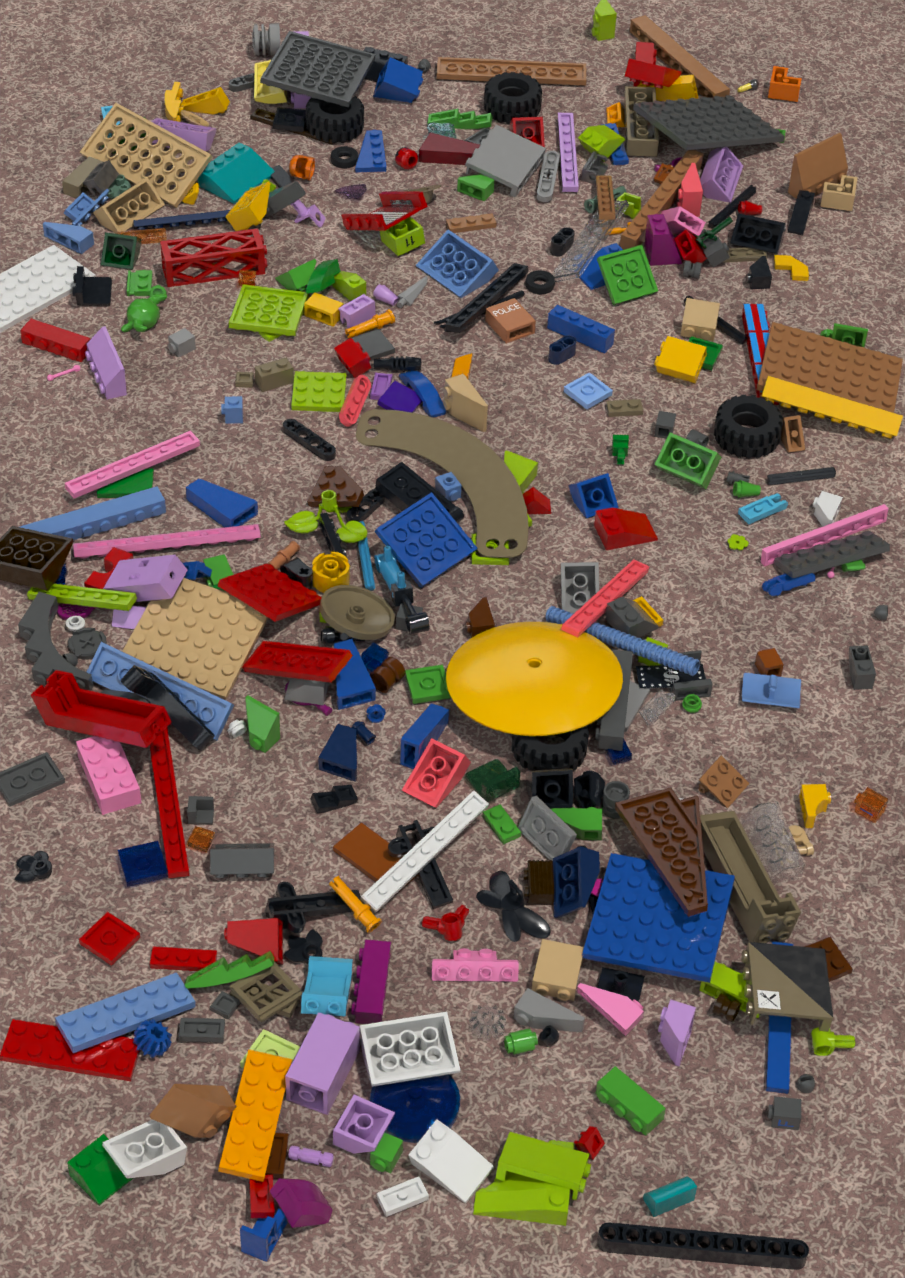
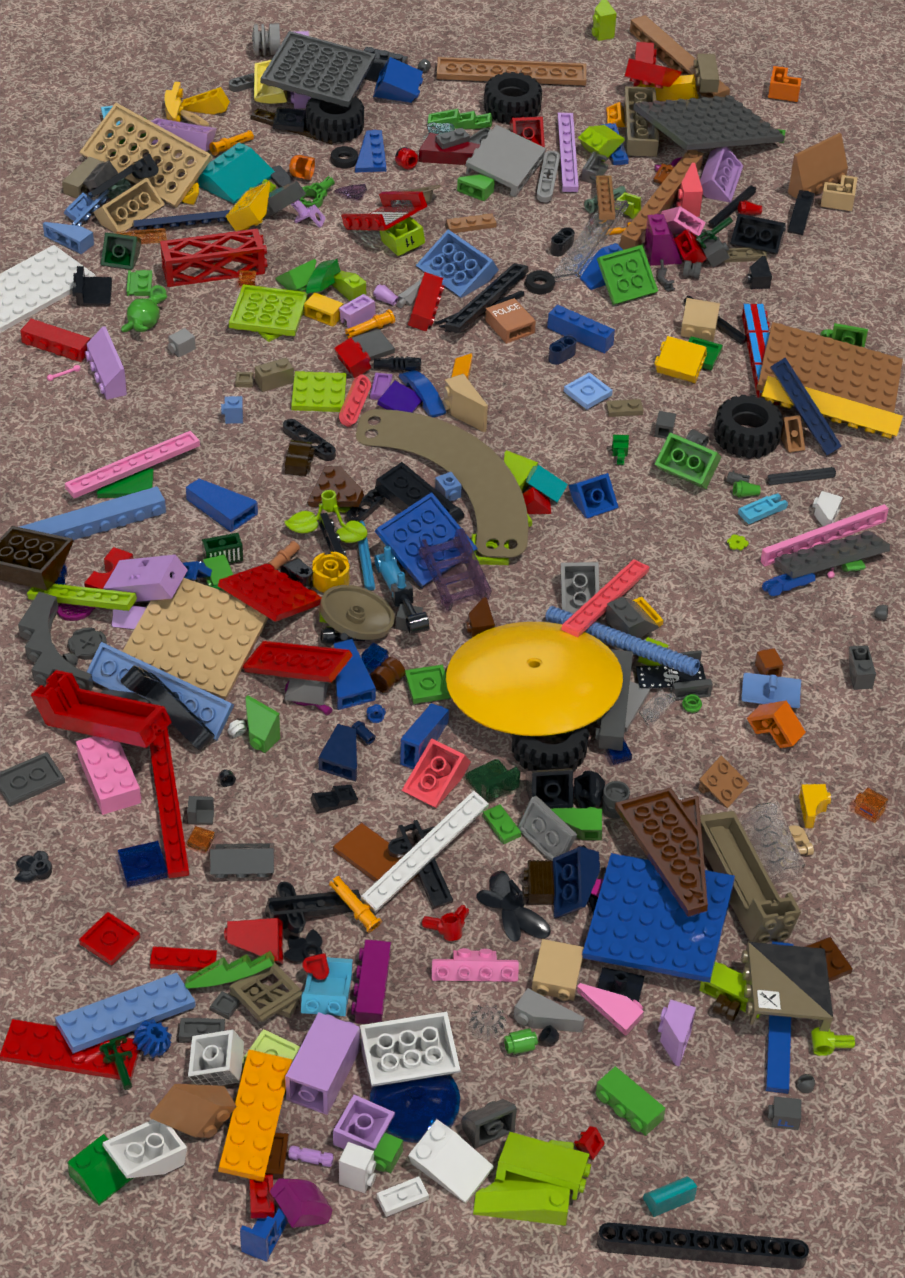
(75, 623): white plate -> none
(119, 1059): none -> dark green piece
(140, 169): none -> black piece
(173, 540): bright pink plate -> none
(216, 1058): none -> white brick
(225, 144): none -> light orange pin
(225, 544): none -> dark green brick
(229, 778): none -> black hinge
(299, 457): none -> dark brown brick
(317, 965): none -> red tile
(318, 191): none -> bright green pin
(357, 1167): none -> white brick
(426, 301): none -> red brick
(452, 138): none -> dark grey plate
(467, 557): none -> clear purple fence
(489, 1122): none -> dark grey slope
(546, 483): none -> teal brick
(623, 528): red slope -> none
(668, 286): none -> dark grey piece
(706, 72): none -> dark tan brick
(753, 84): piece -> none
(779, 721): none -> orange brick
(798, 270): yellow tile -> none
(805, 406): none -> dark blue plate

